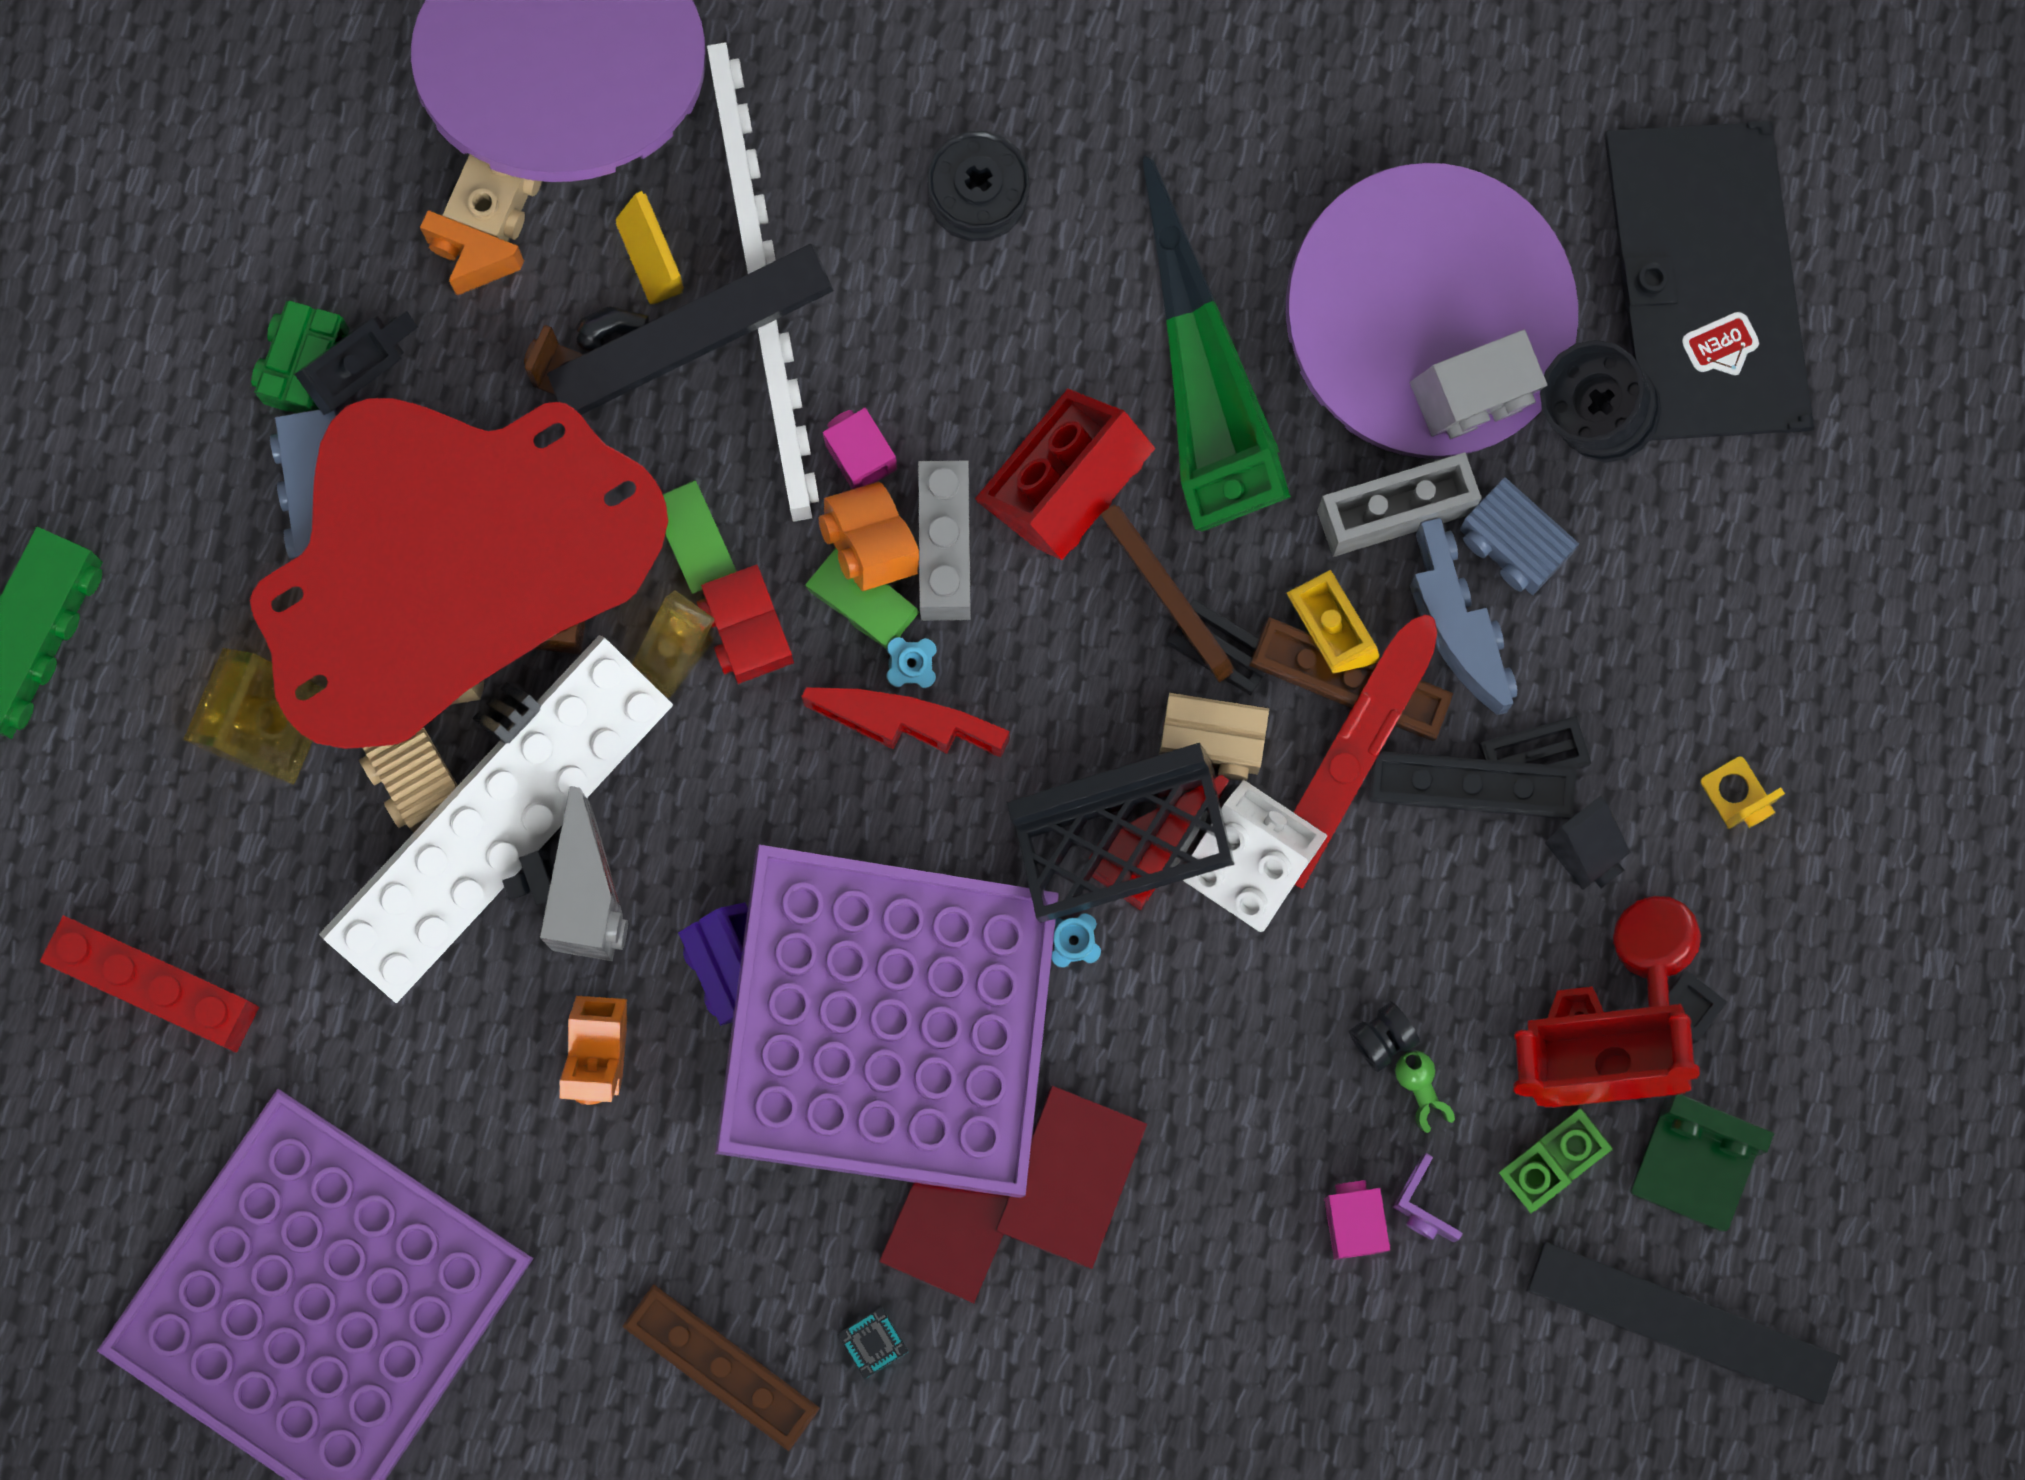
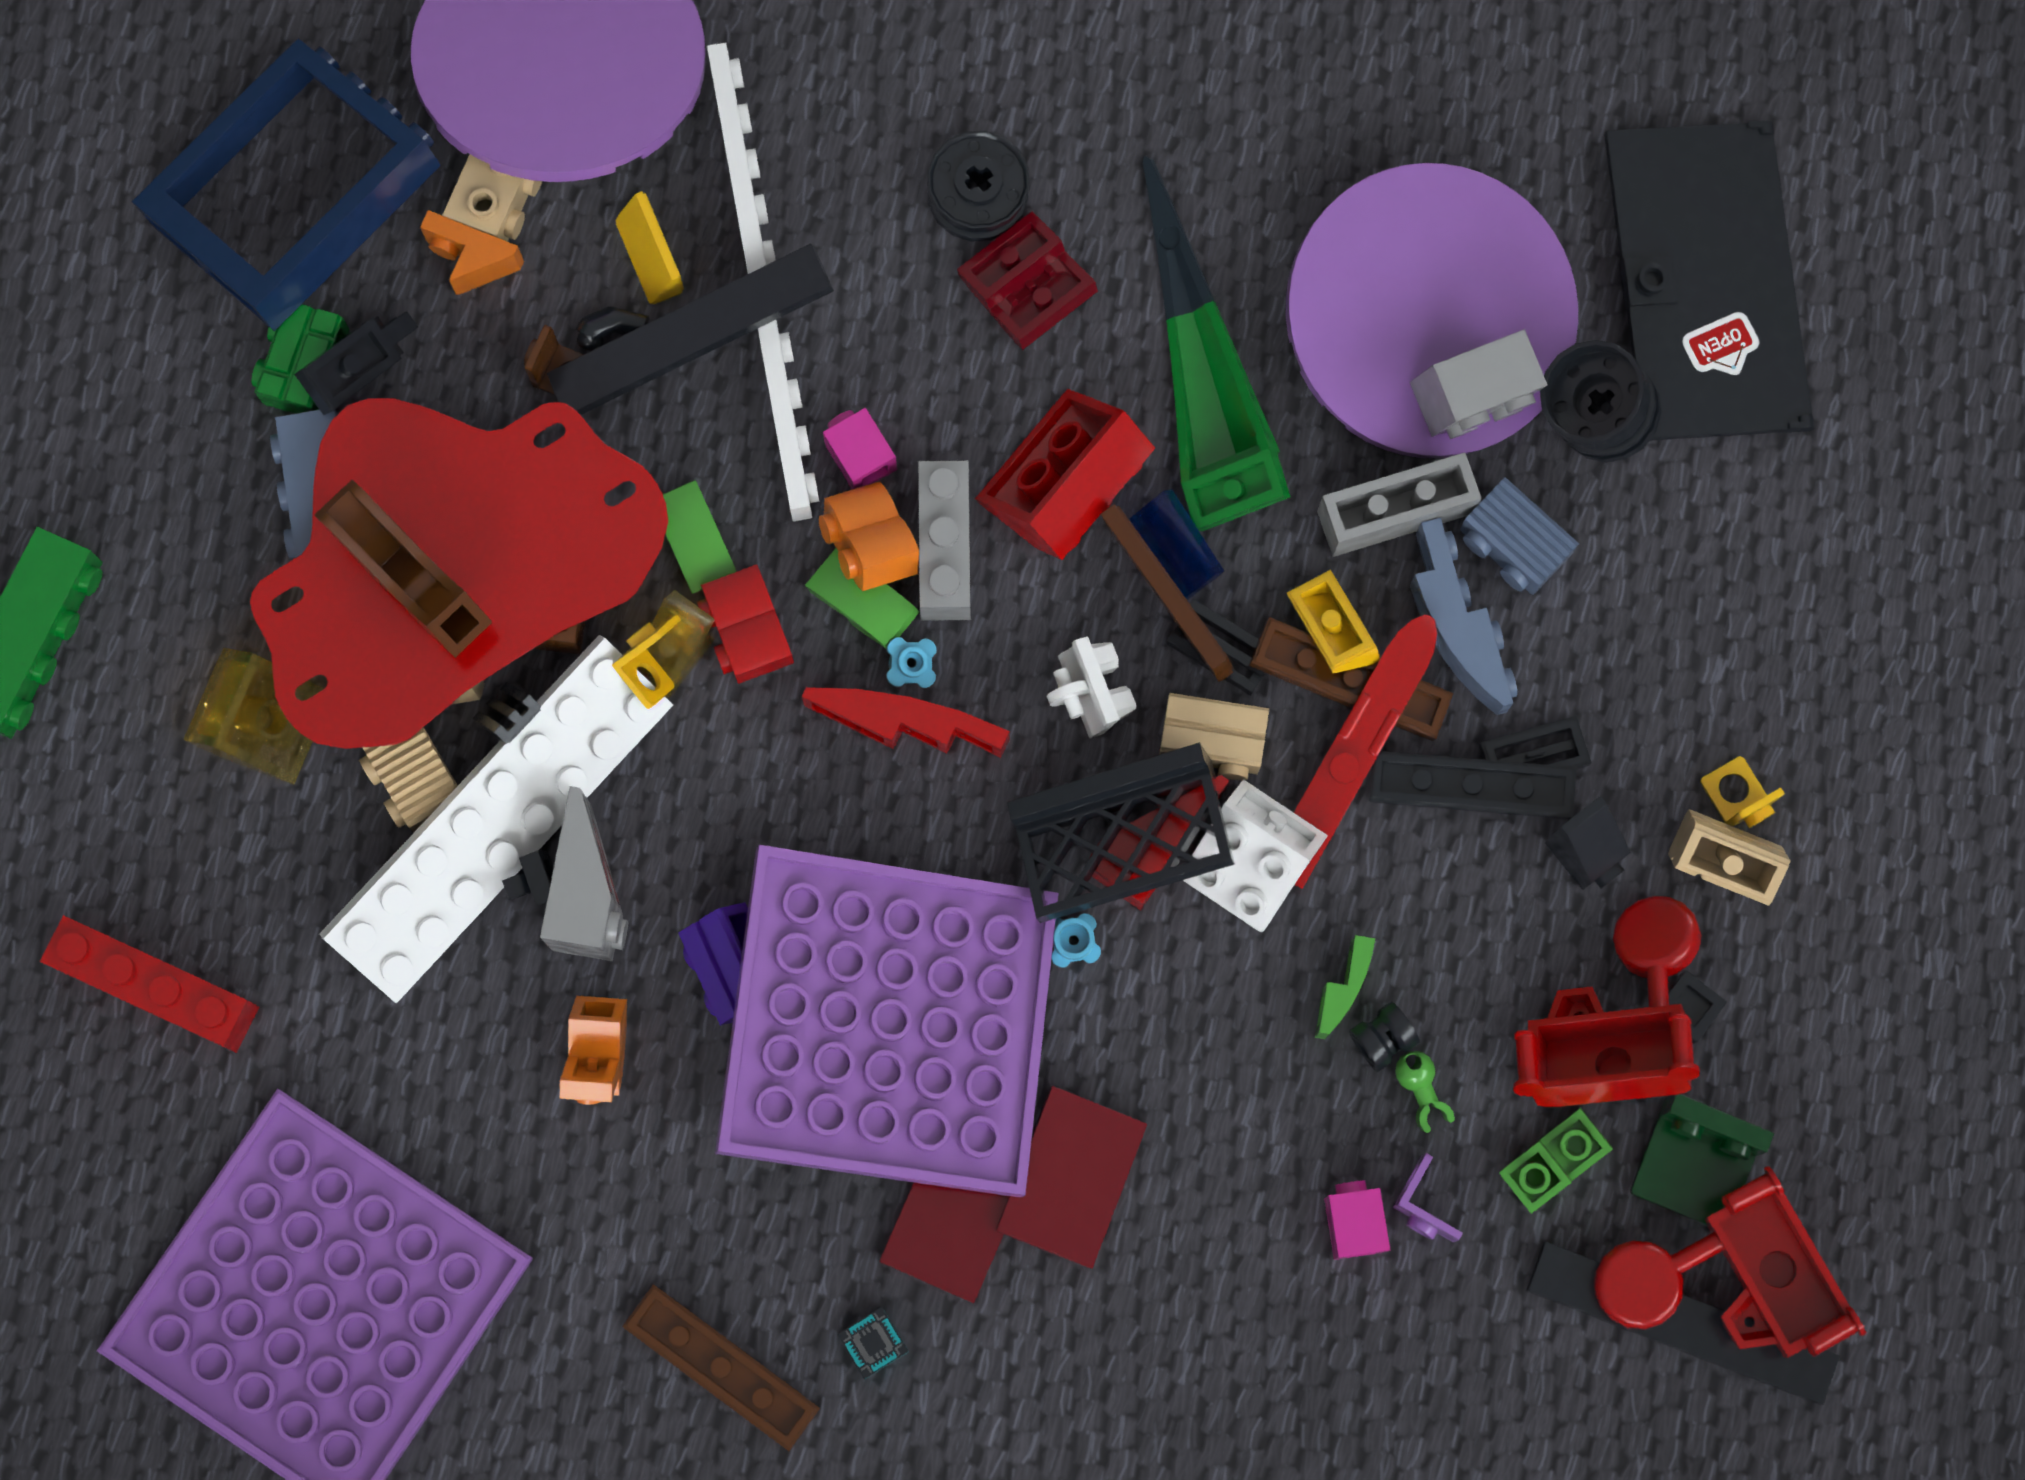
(335, 234): none -> dark blue window
(403, 568): none -> reddish brown arch
(639, 656): none -> yellow bracket
(1027, 280): none -> dark red slope
(1085, 689): none -> white hips
(1177, 543): none -> clear blue tile
(1338, 998): none -> bright green slope
(1729, 857): none -> tan brick
(1772, 1257): none -> red piece

